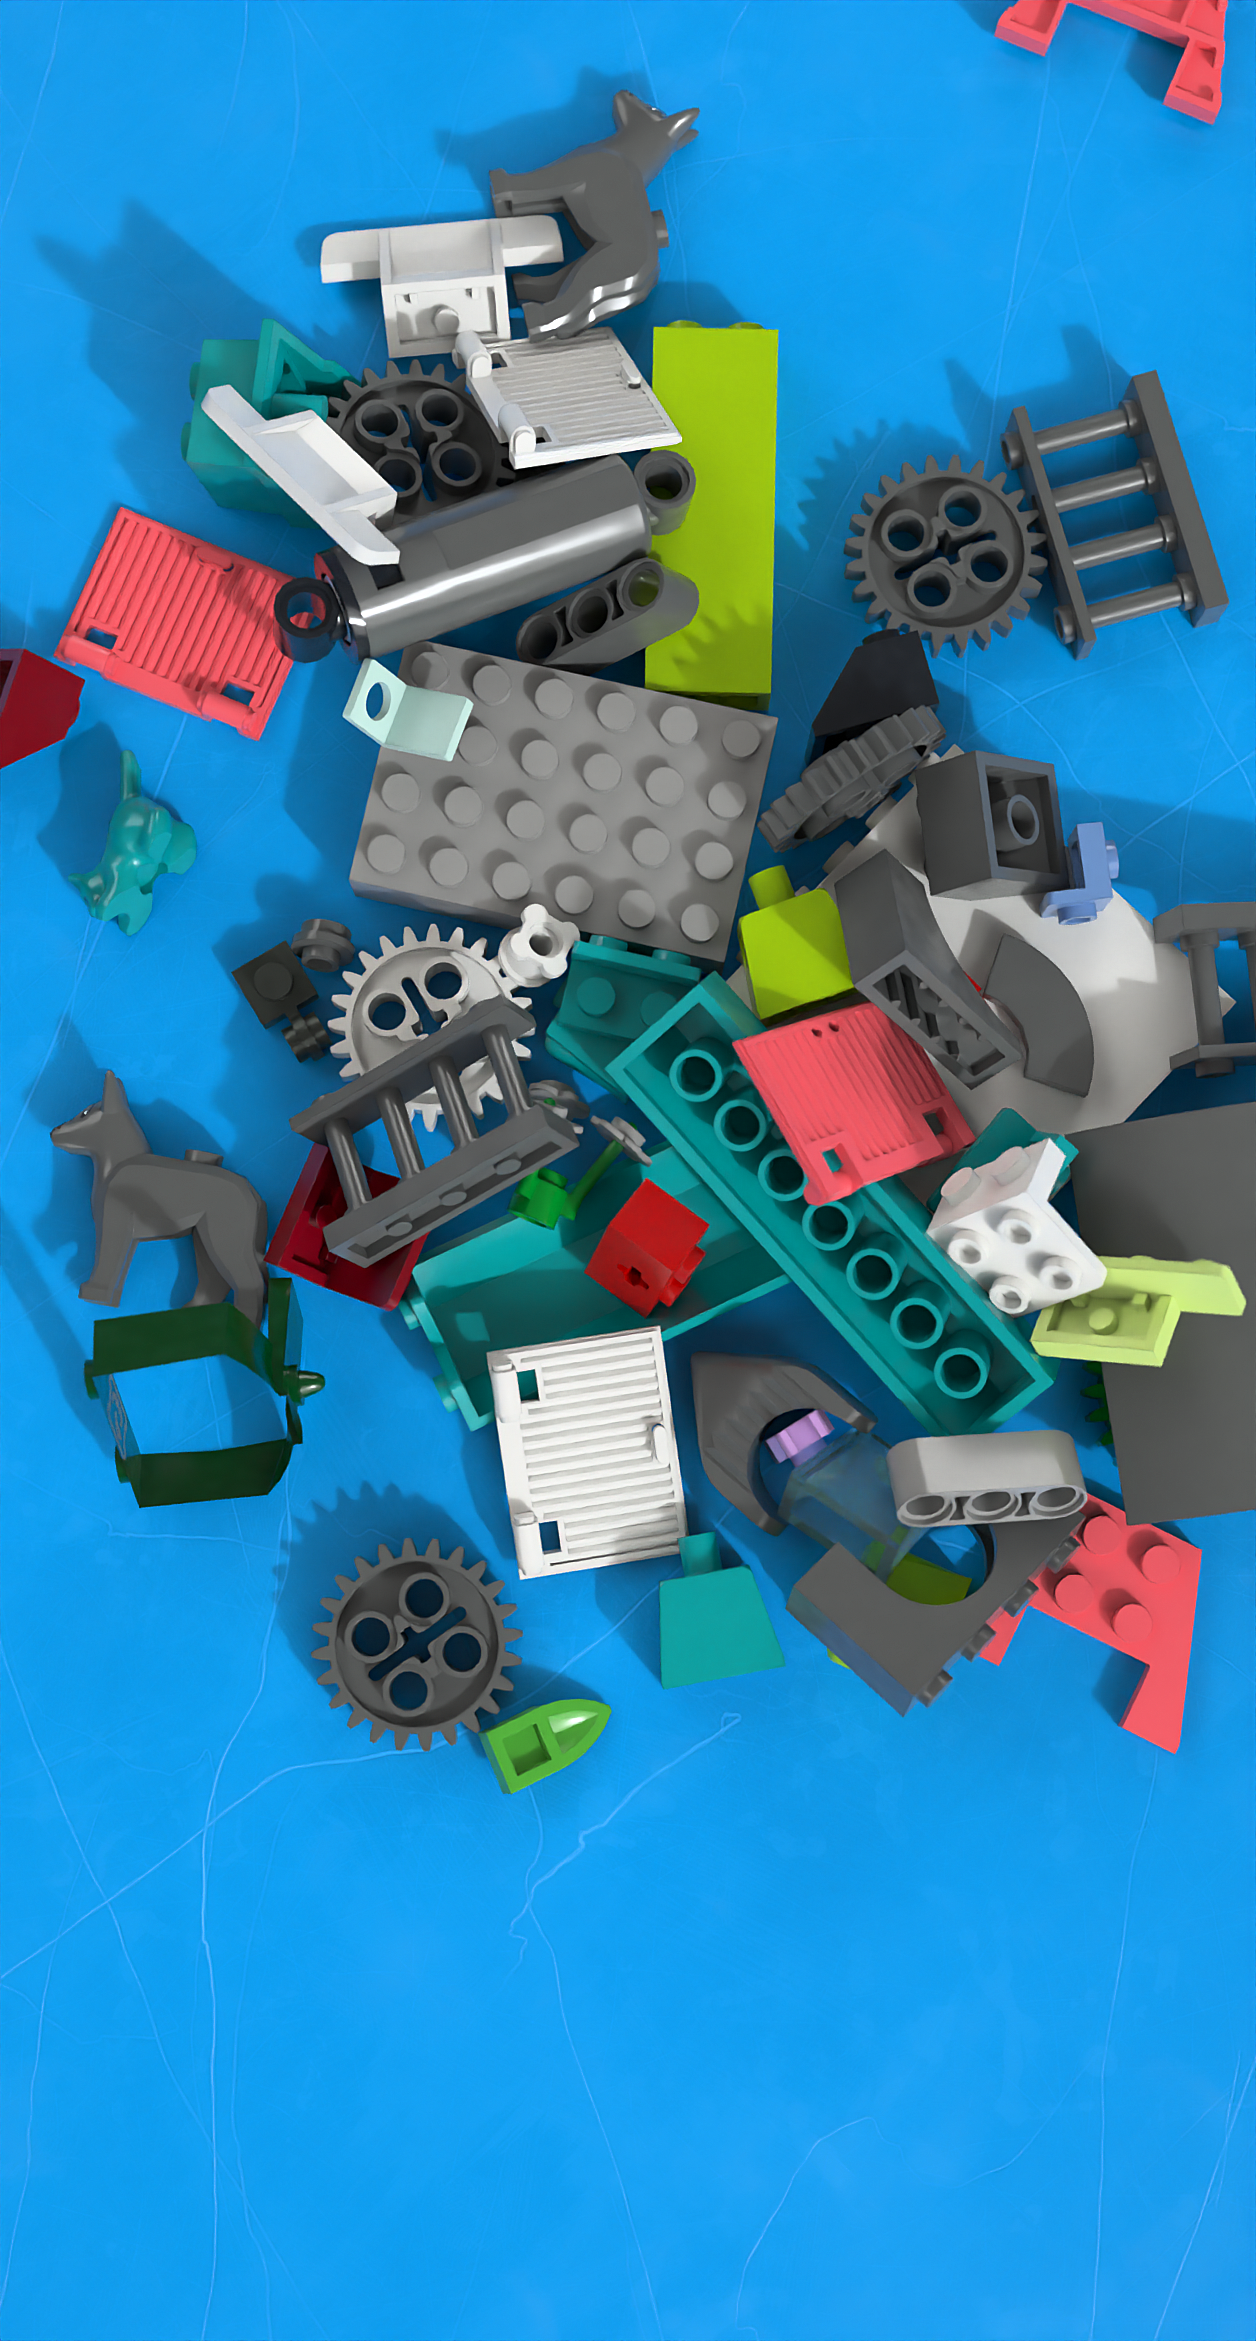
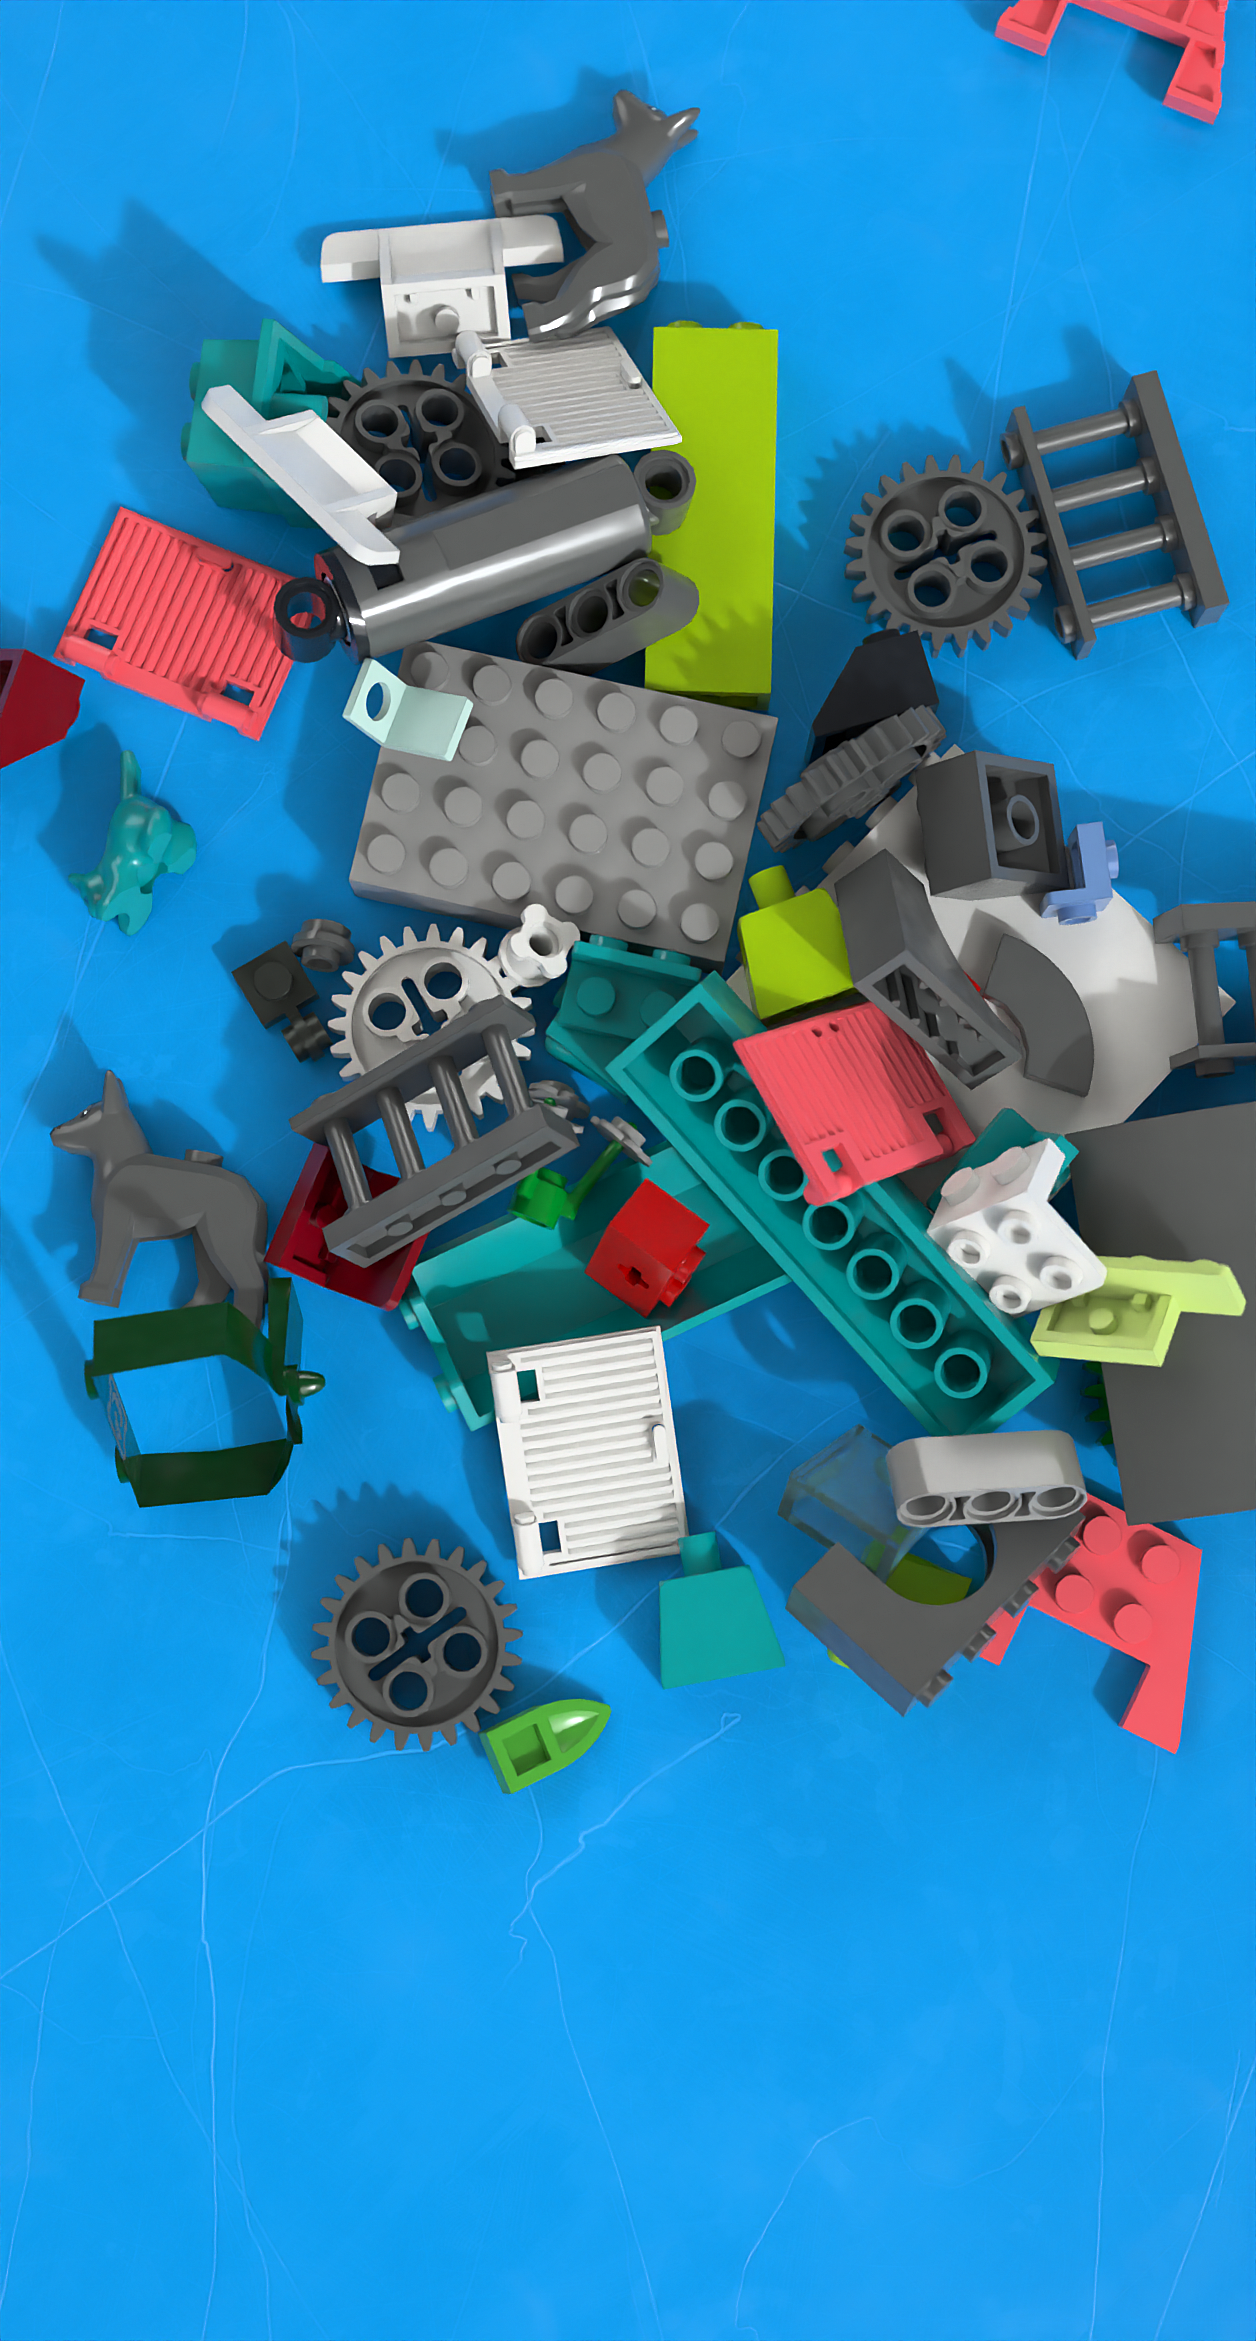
(734, 1408): dark grey animal -> none
(800, 1439): lavender plate -> none

